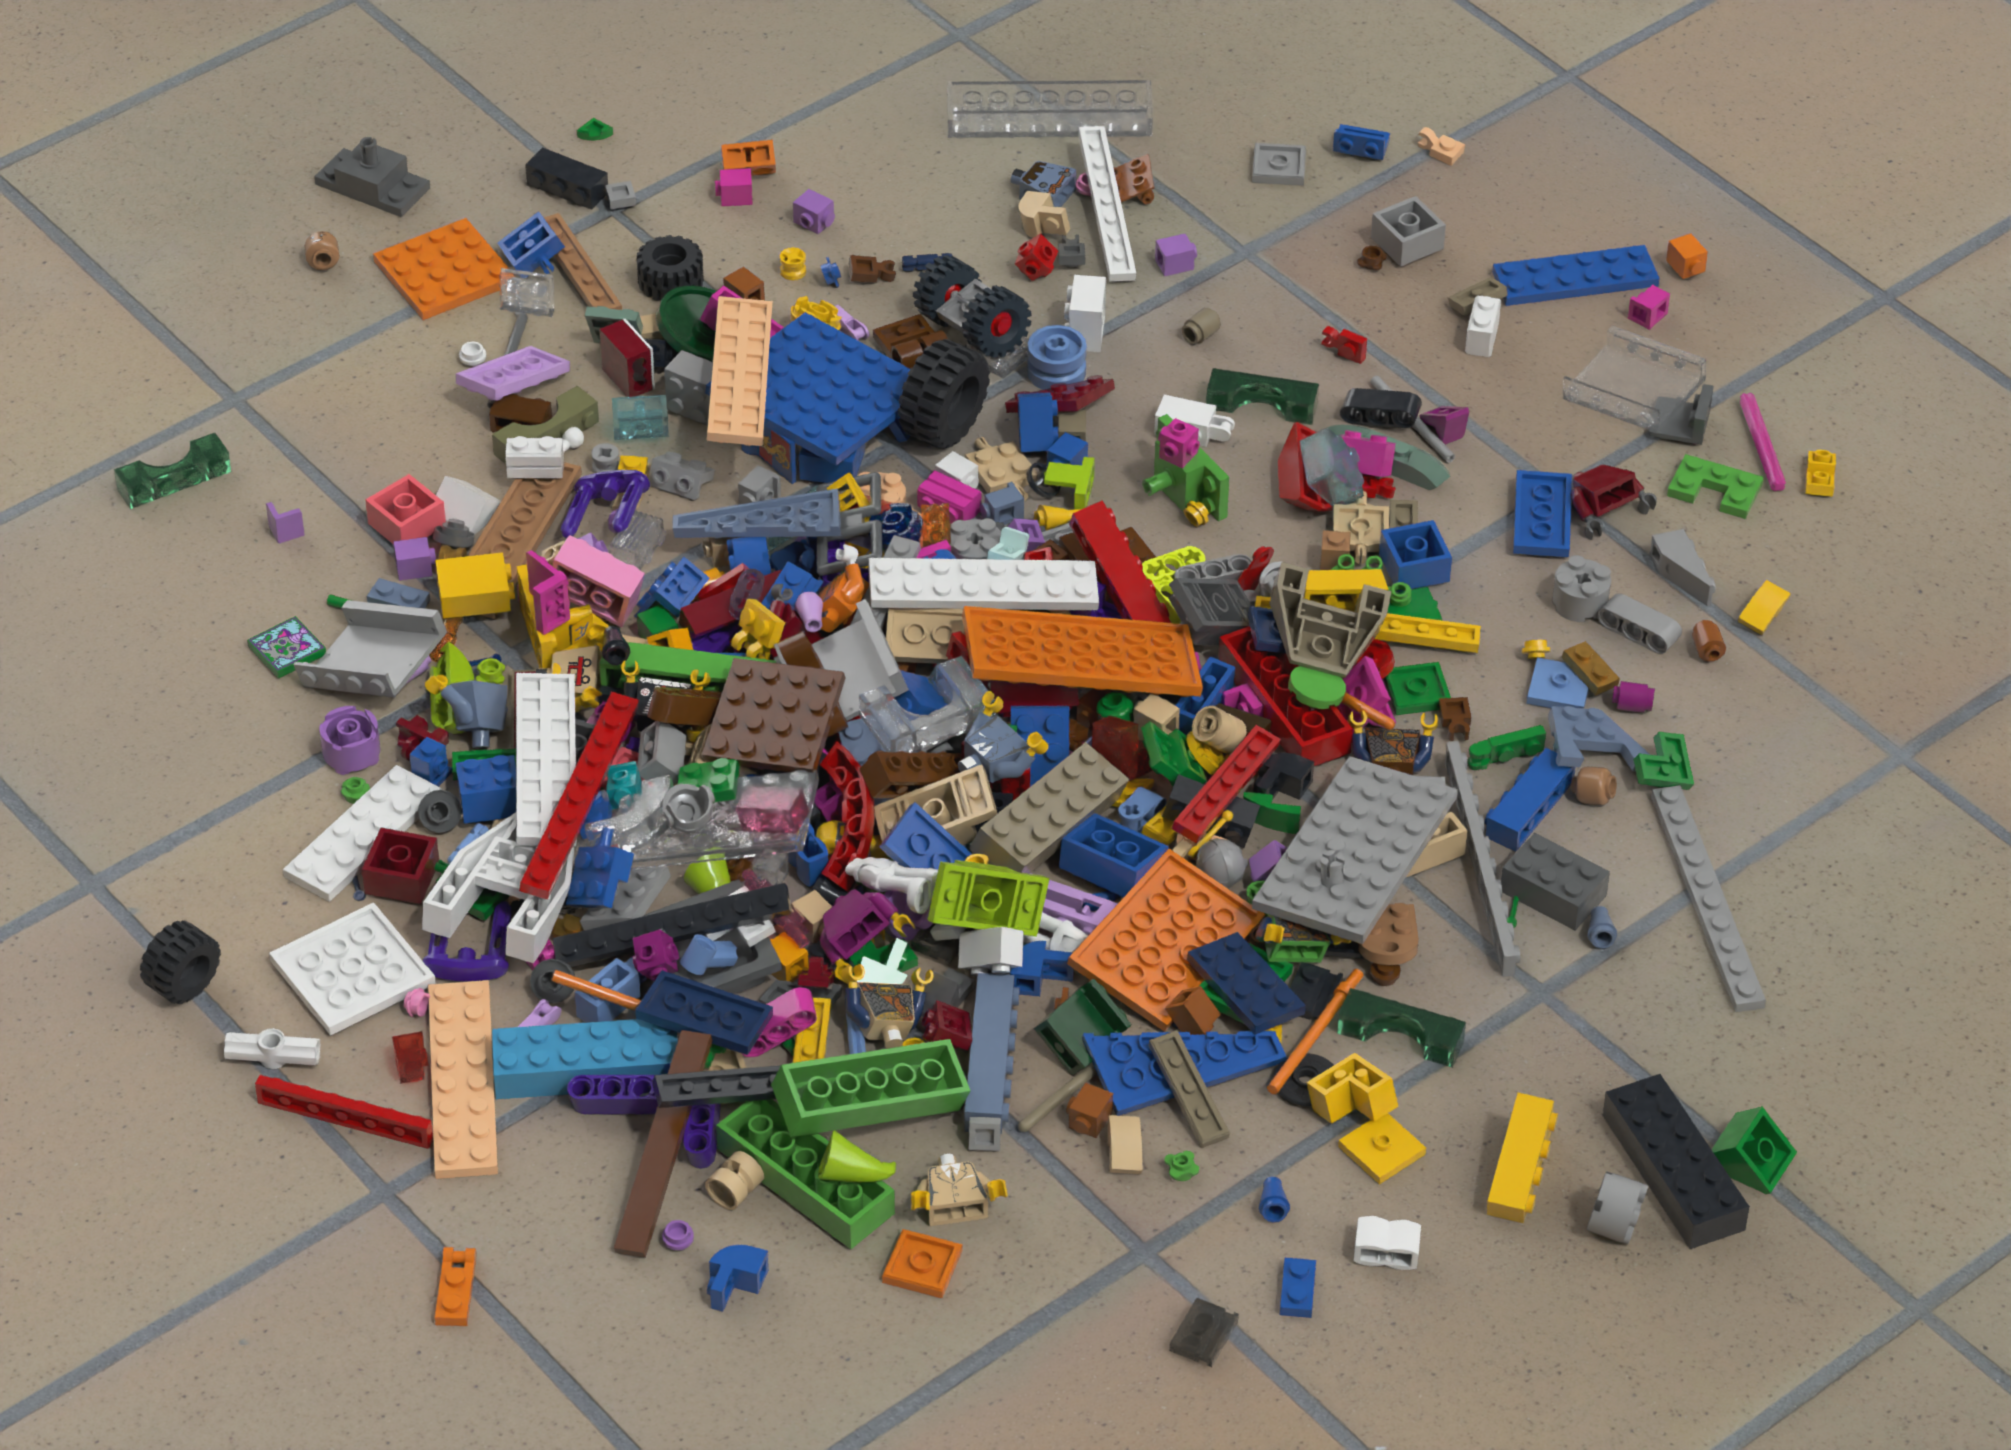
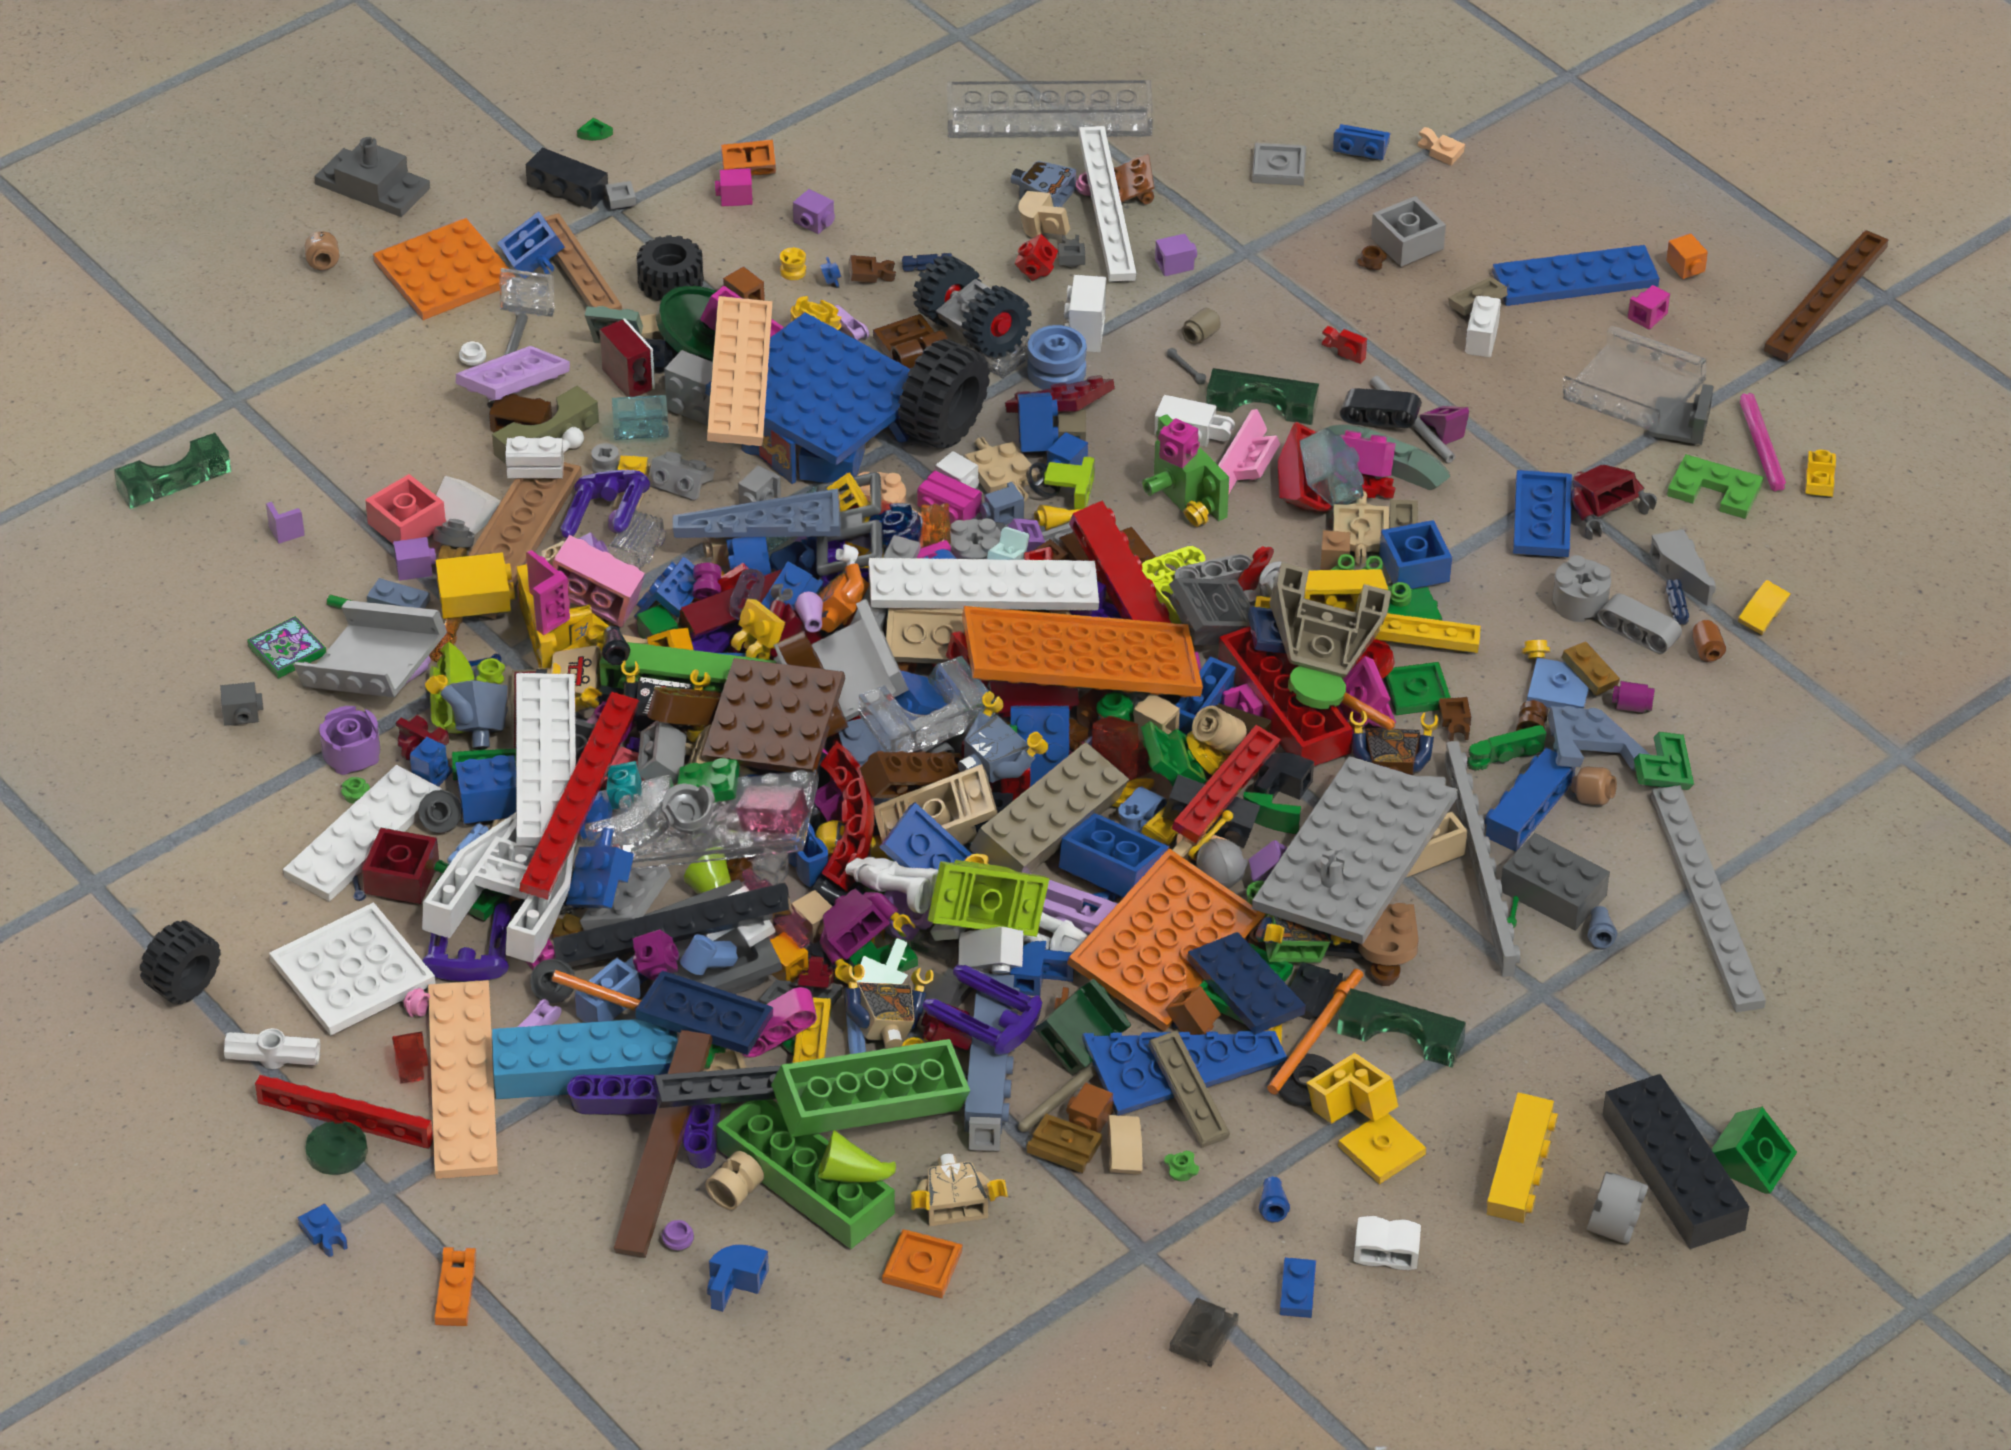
(240, 703): none -> dark grey brick
(323, 1227): none -> blue plate
(336, 1148): none -> clear green tile
(706, 579): none -> magenta wheel
(1016, 1026): none -> dark purple piece
(1064, 1143): none -> pearl gold plate
(1200, 378): none -> dark grey hinge
(1249, 451): none -> bright pink bracket
(1532, 714): none -> reddish brown wheel
(1677, 601): none -> dark blue axle
(1826, 295): none -> reddish brown plate

